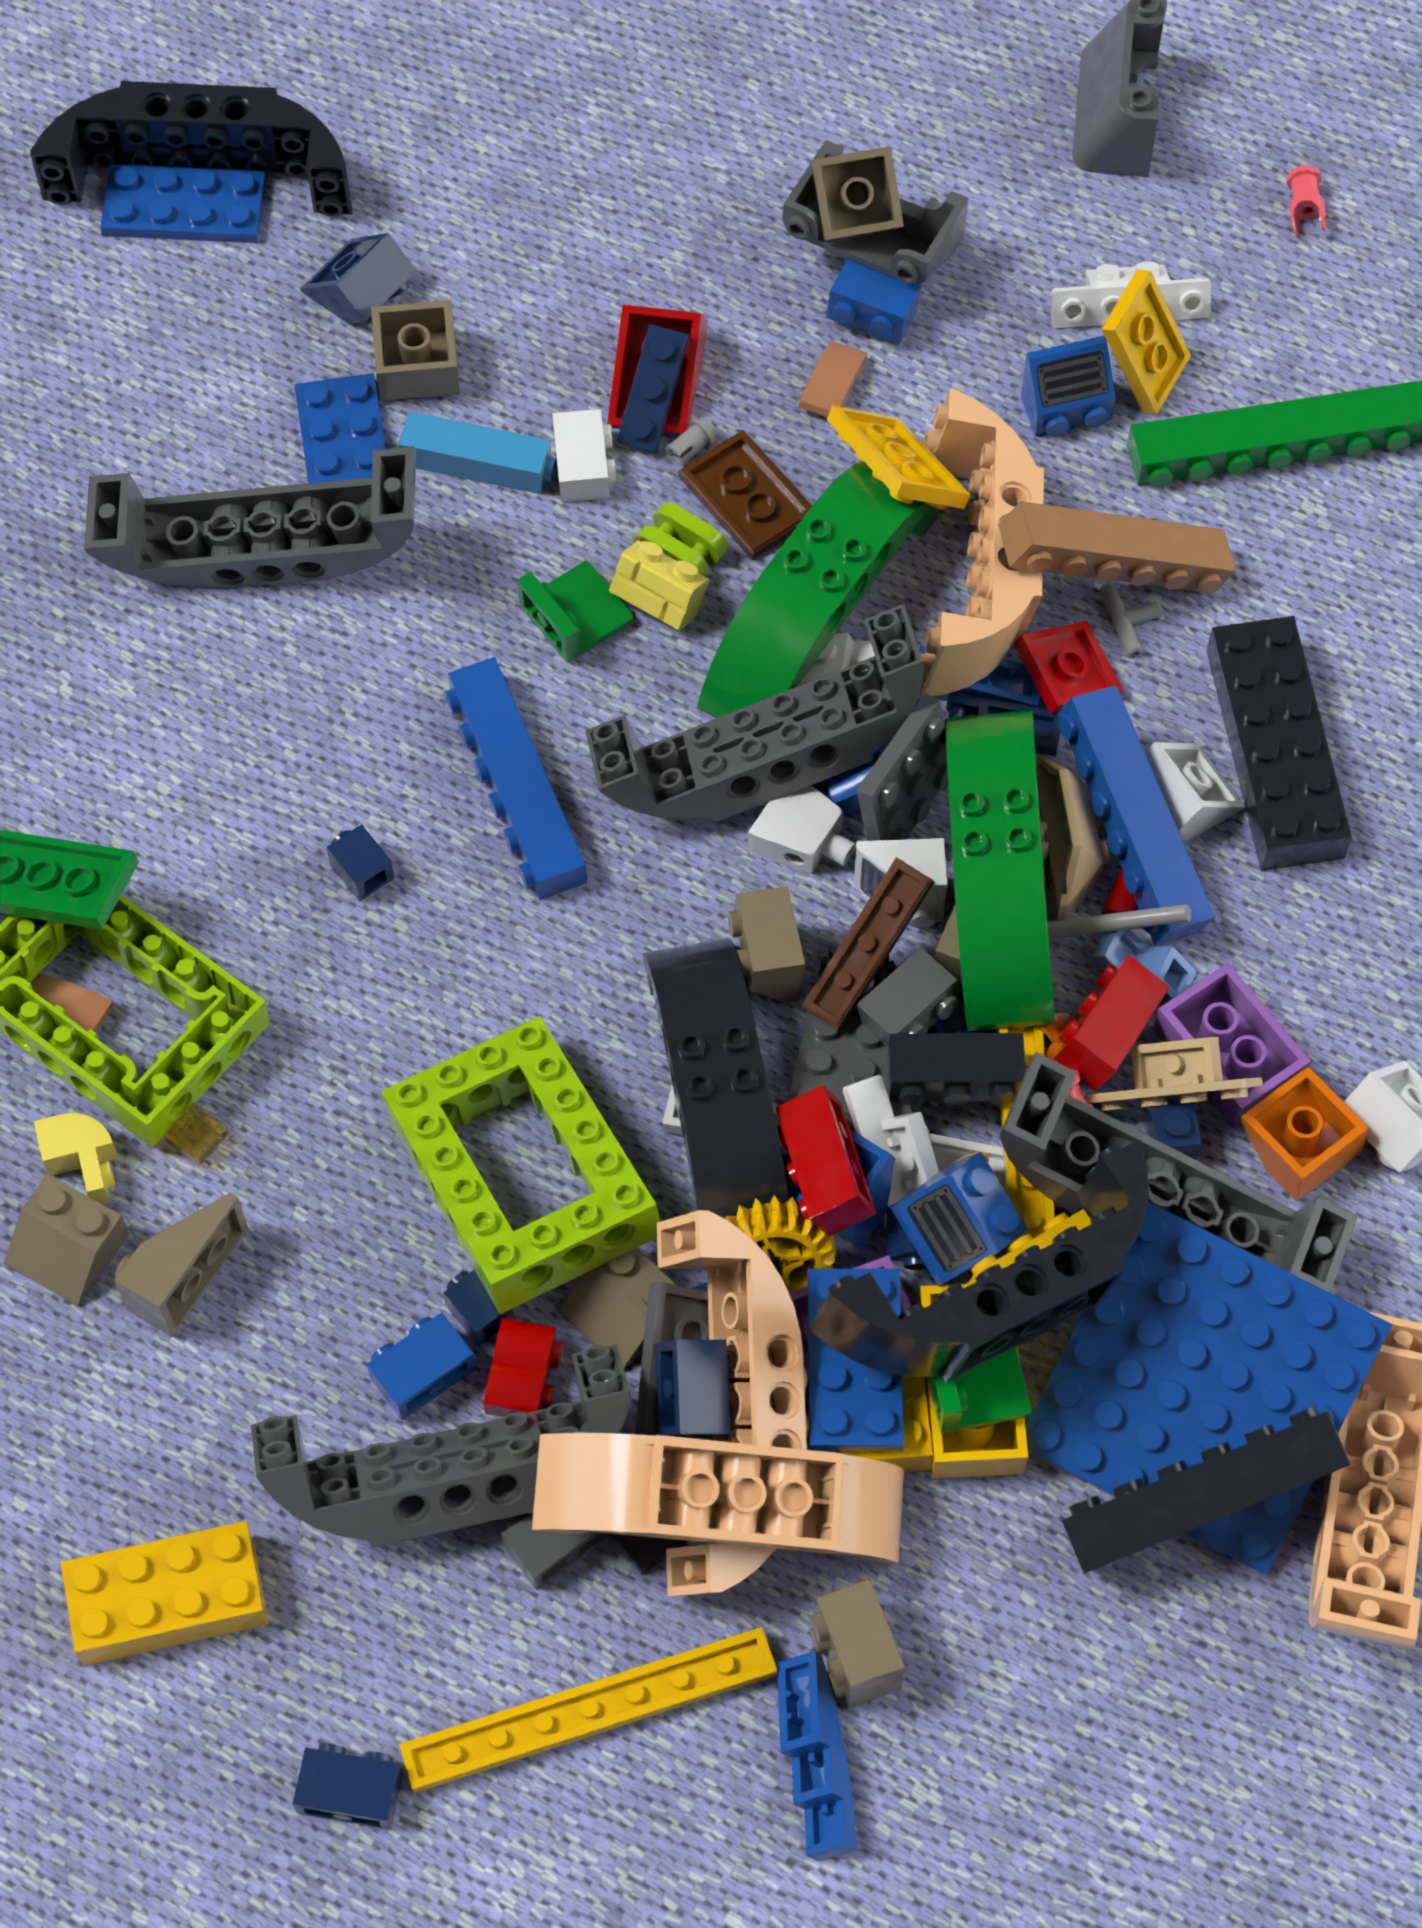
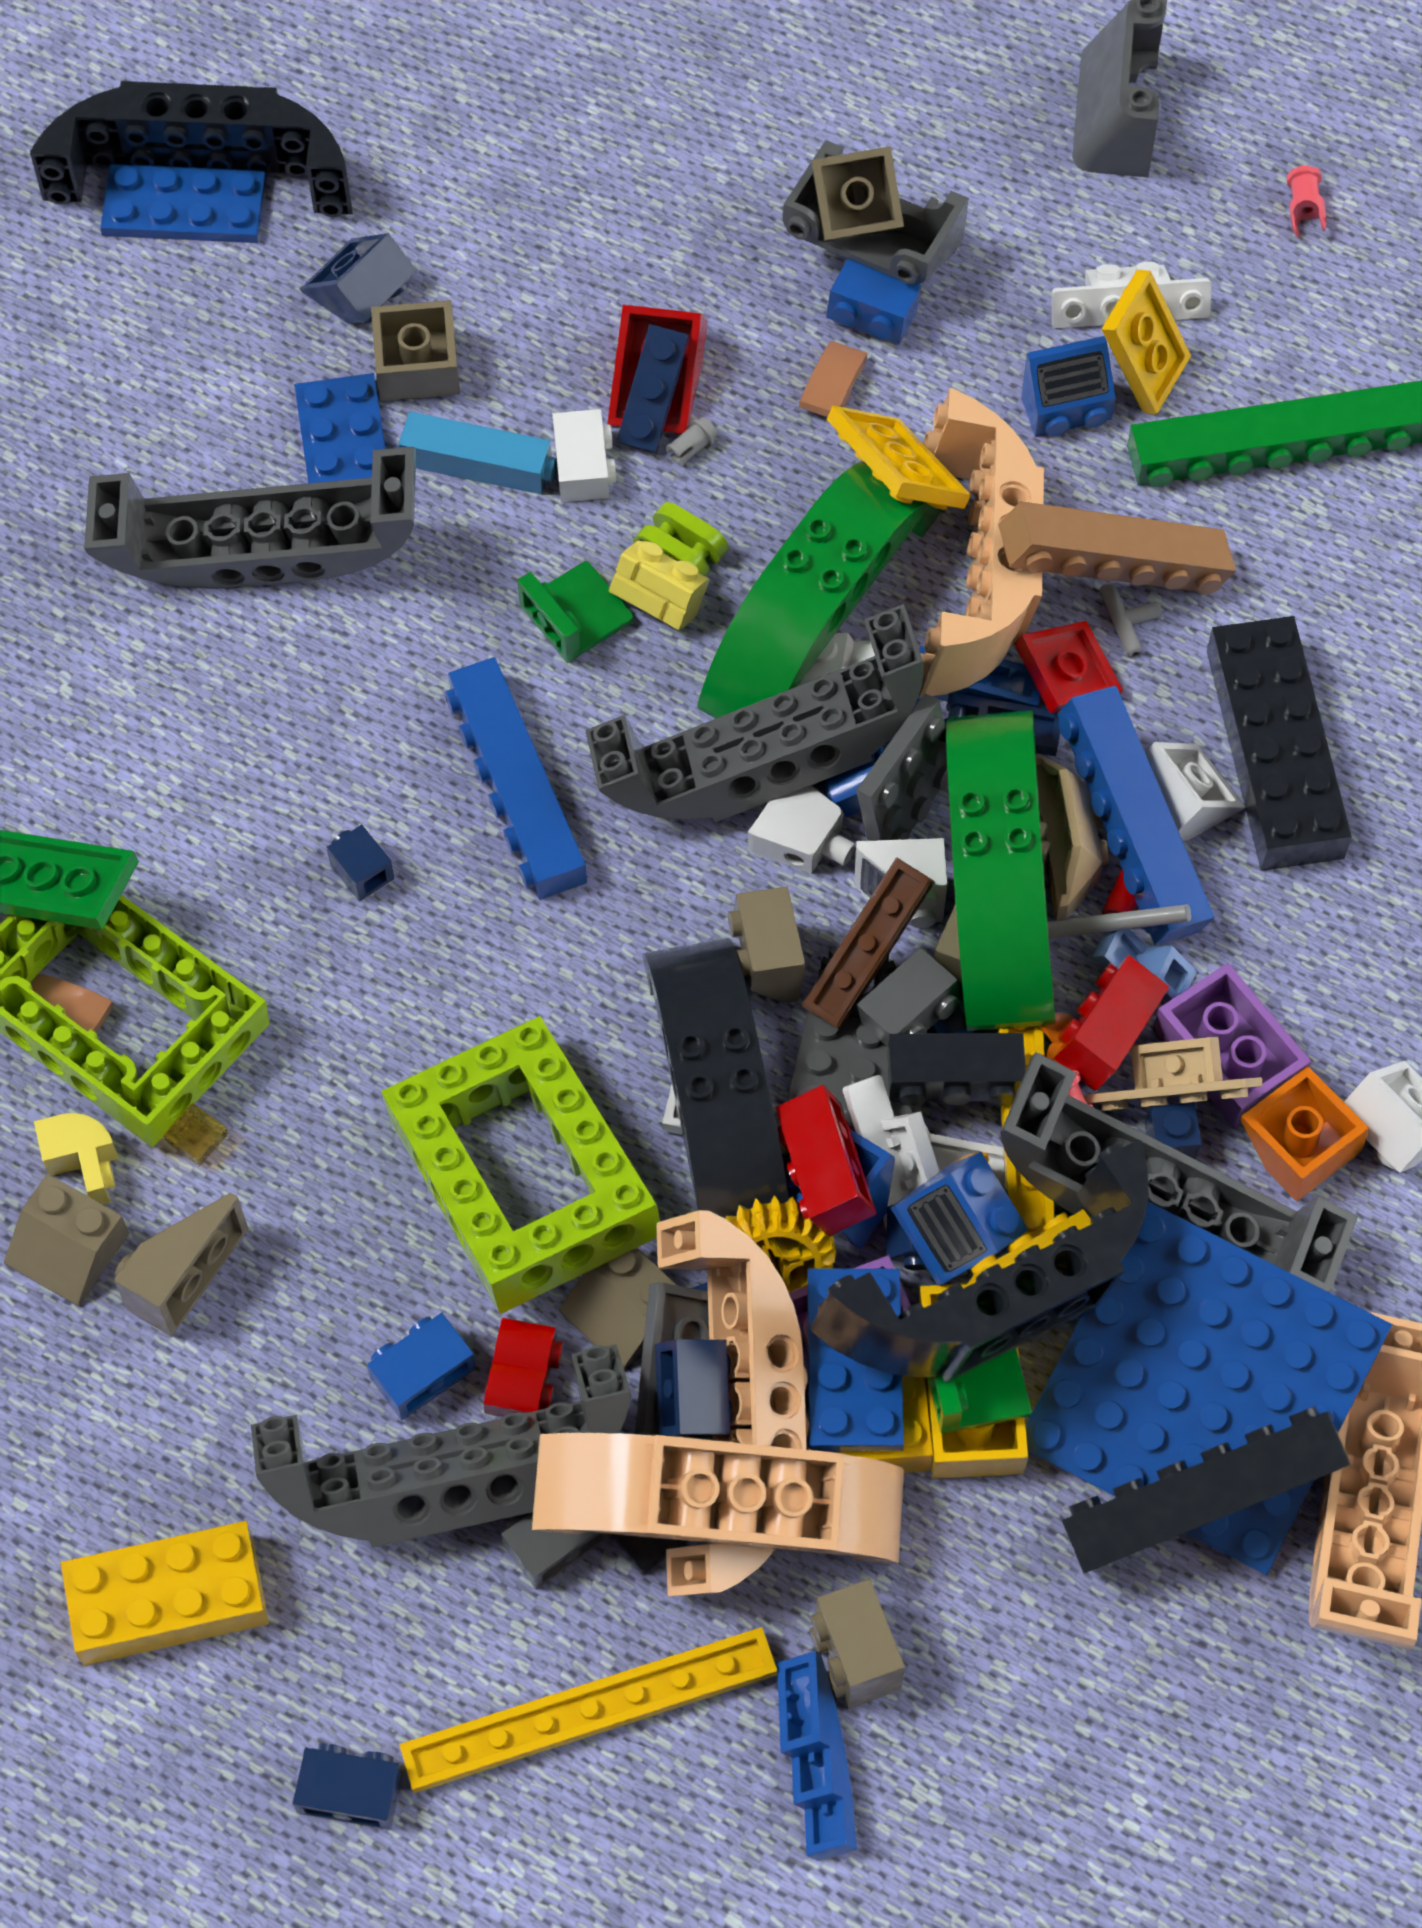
(473, 1307): dark blue brick -> none
(746, 494): reddish brown tile -> none

